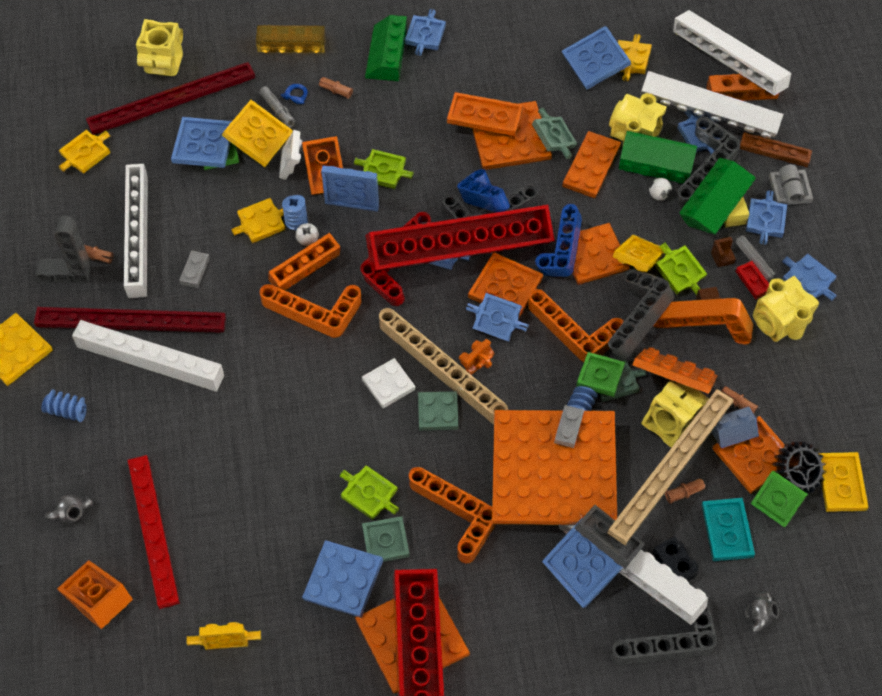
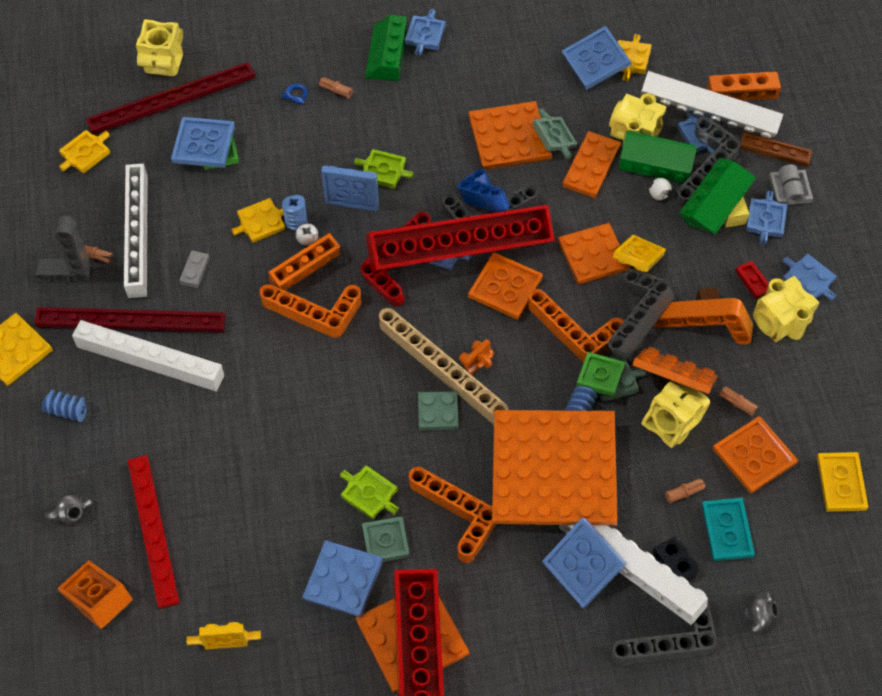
(257, 133): yellow plate -> none
(281, 111): light grey pin -> none
(290, 155): white plate -> none
(291, 39): clear yellow brick -> none
(319, 154): orange slope -> none
(388, 383): white plate -> none
(484, 114): orange plate -> none
(497, 317): medium blue plate -> none
(563, 240): blue beam -> none
(569, 426): light grey plate -> none
(595, 528): dark grey plate -> none
(670, 467): tan plate -> none
(680, 269): lime plate -> none
(722, 252): reddish brown panel -> none
(732, 52): white brick -> none
(736, 427): sand blue slope -> none
(754, 256): light grey axle -> none
(779, 498): bright green plate -> none
(794, 453): black gear -> none

